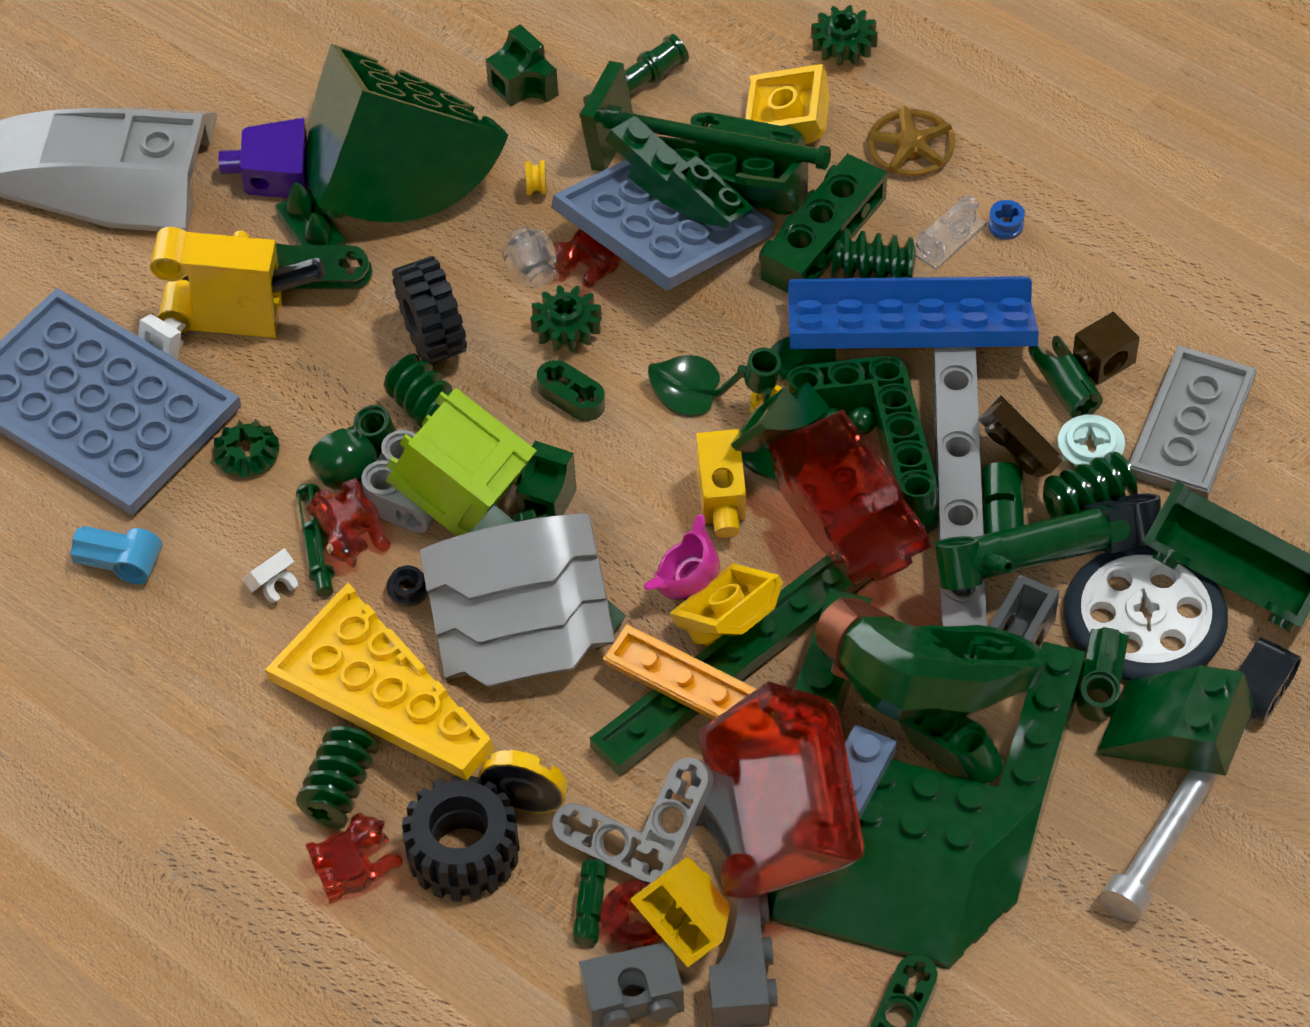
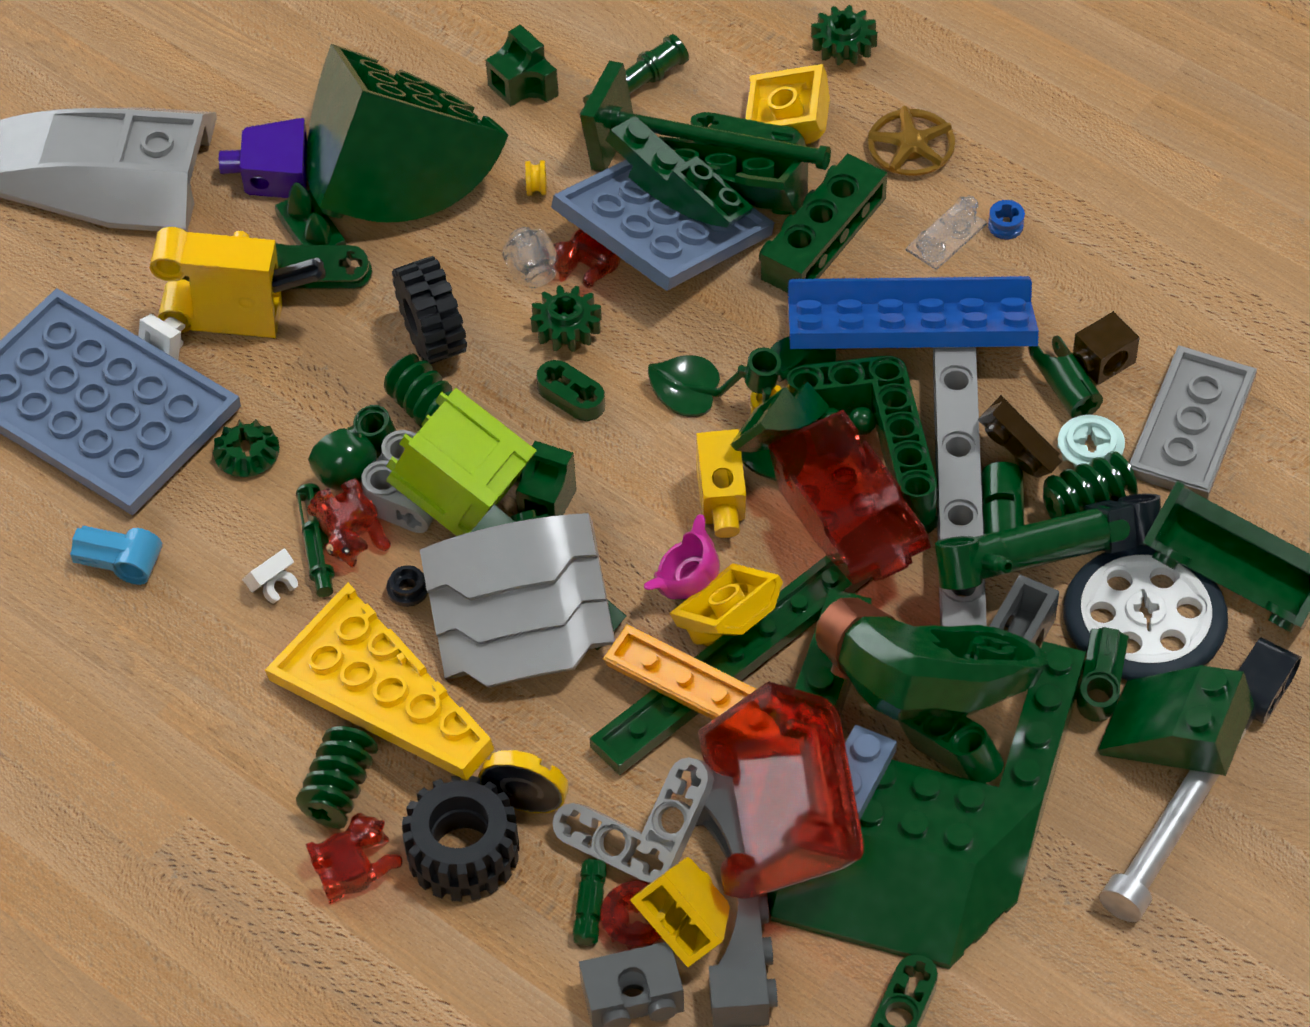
(873, 256): dark green piece -> none

